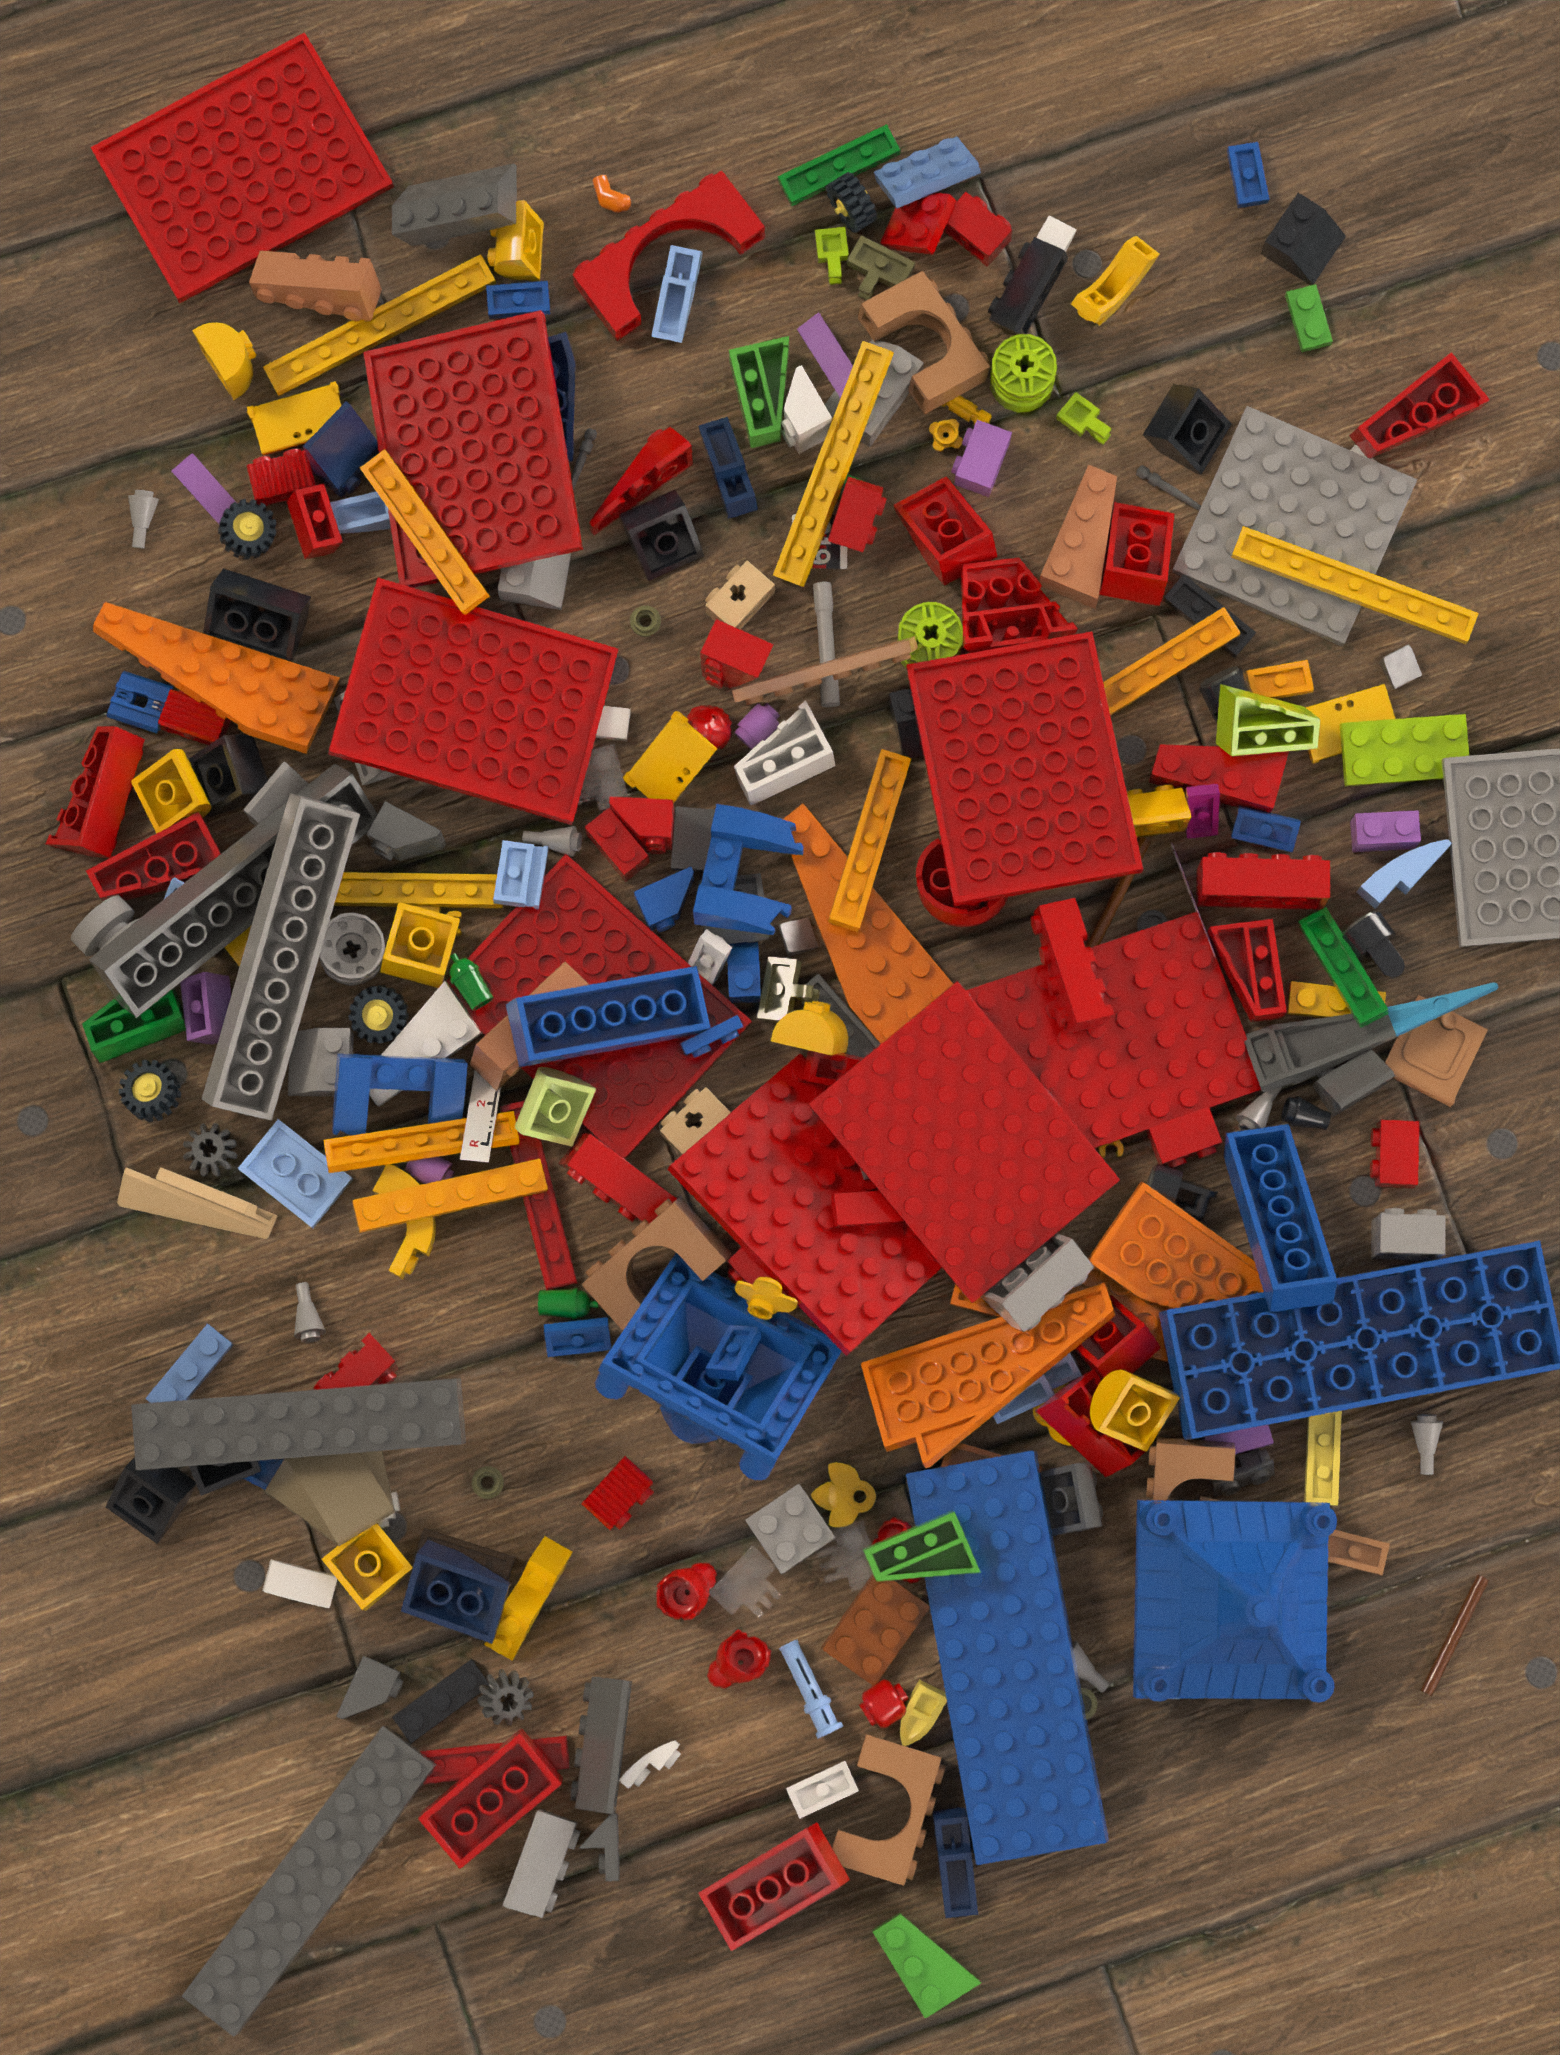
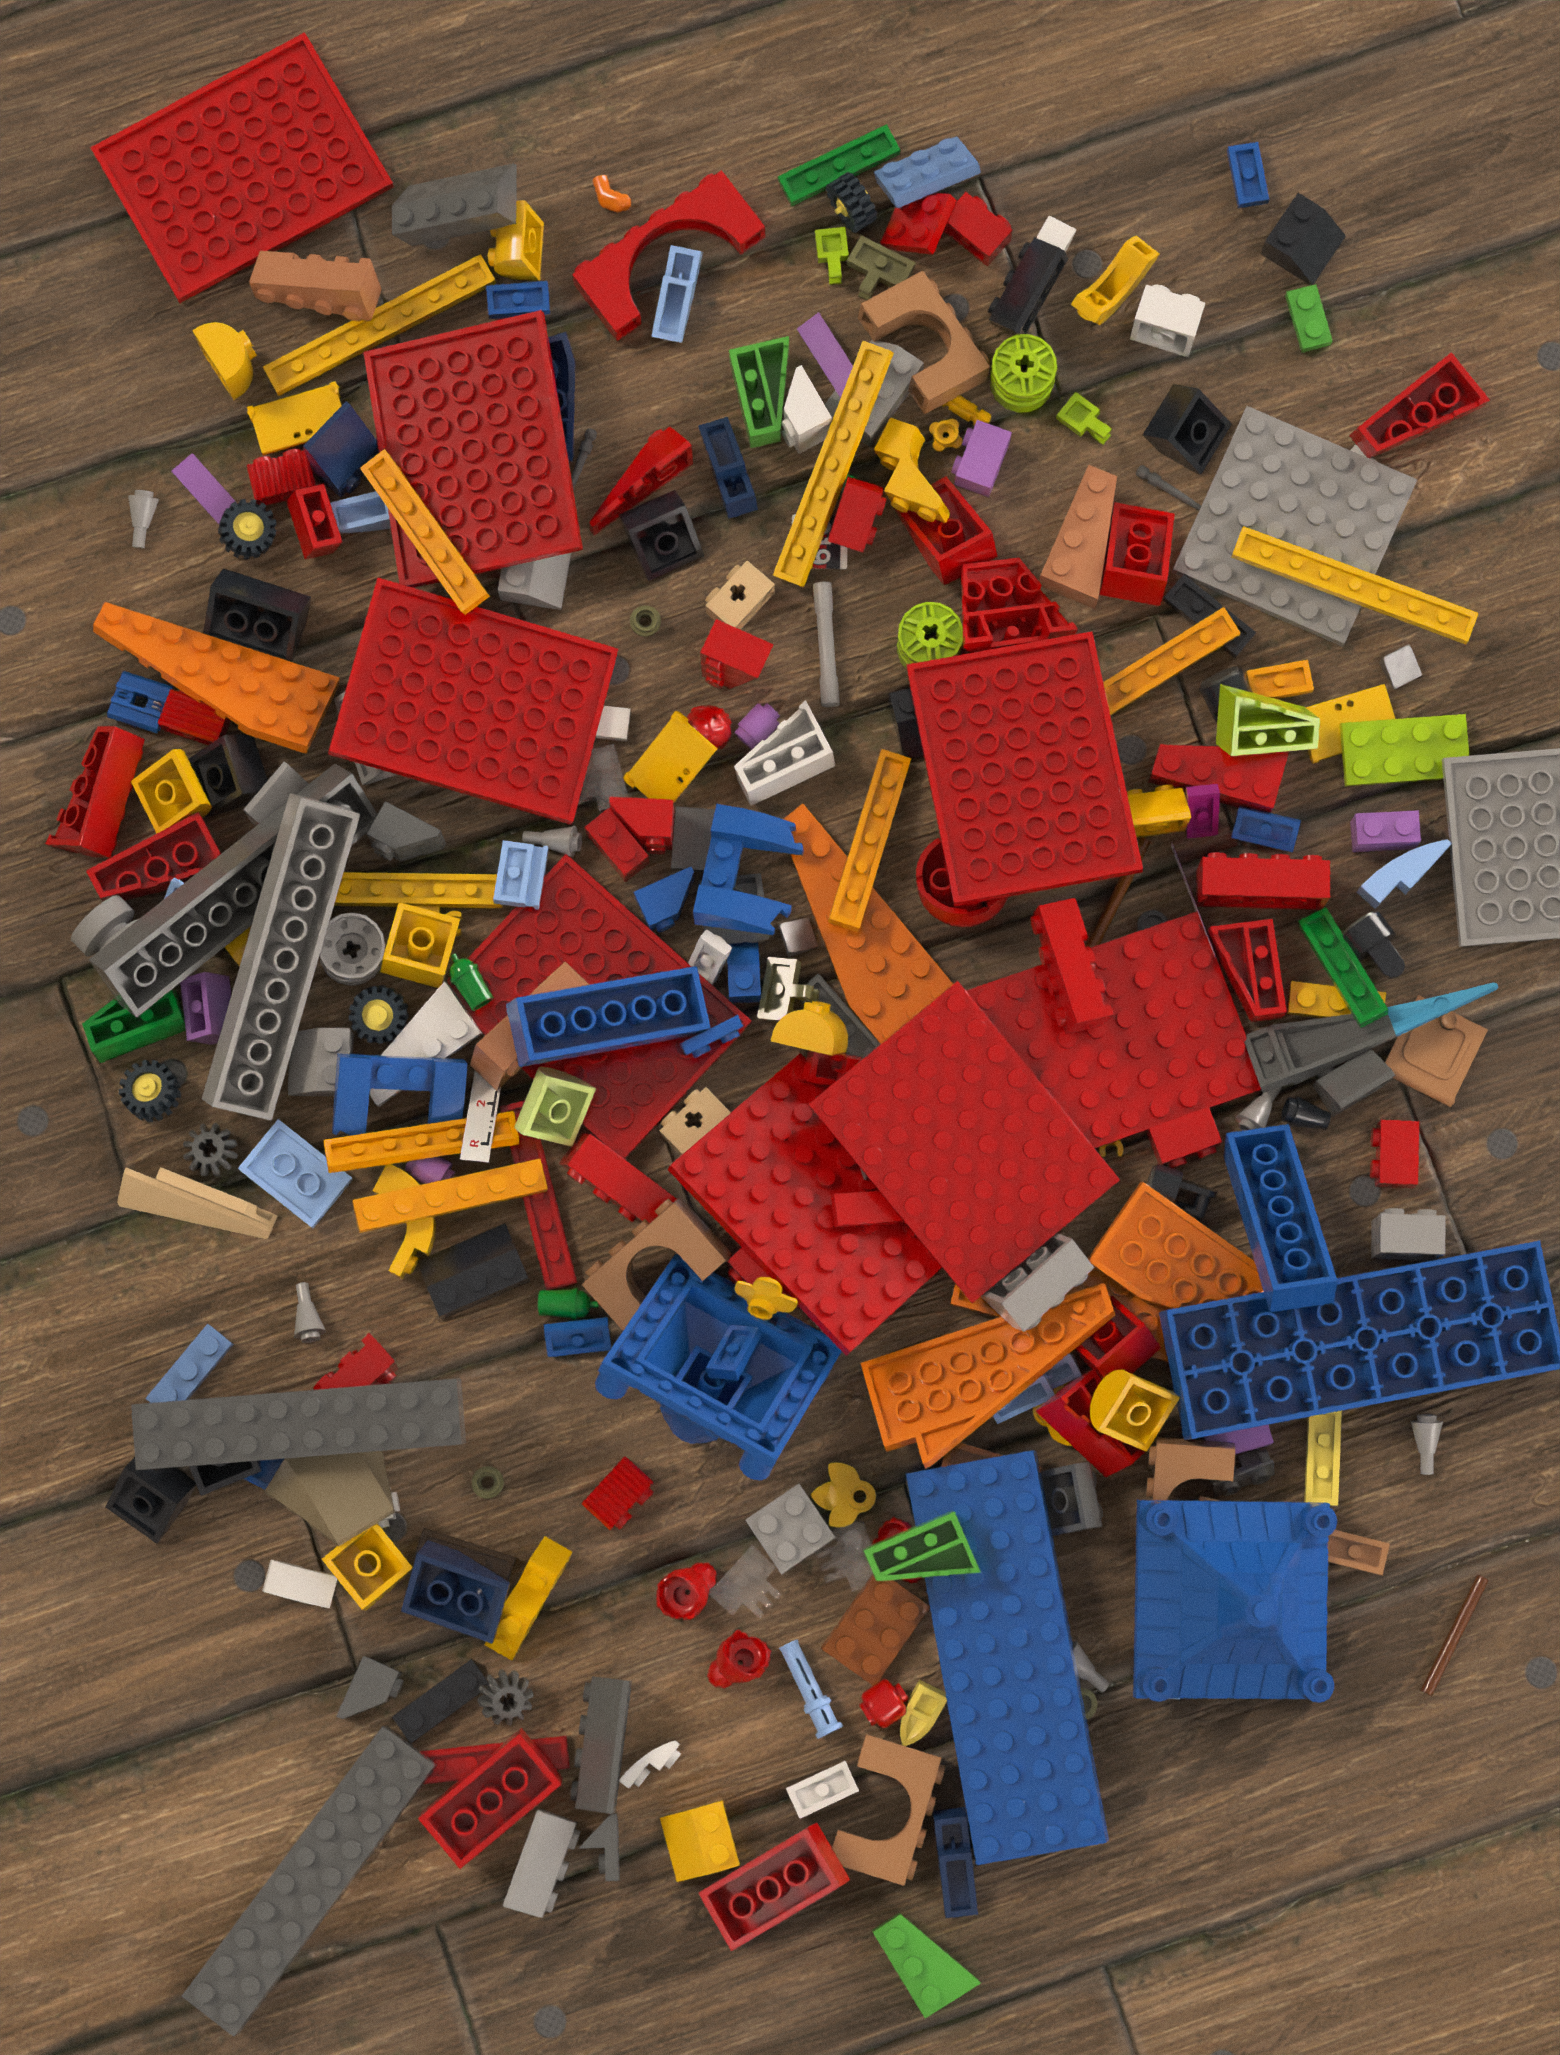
(473, 1271): none -> black slope
(700, 1841): none -> yellow slope
(838, 667): medium nougat plate -> none
(907, 487): none -> yellow arch
(1167, 320): none -> white brick

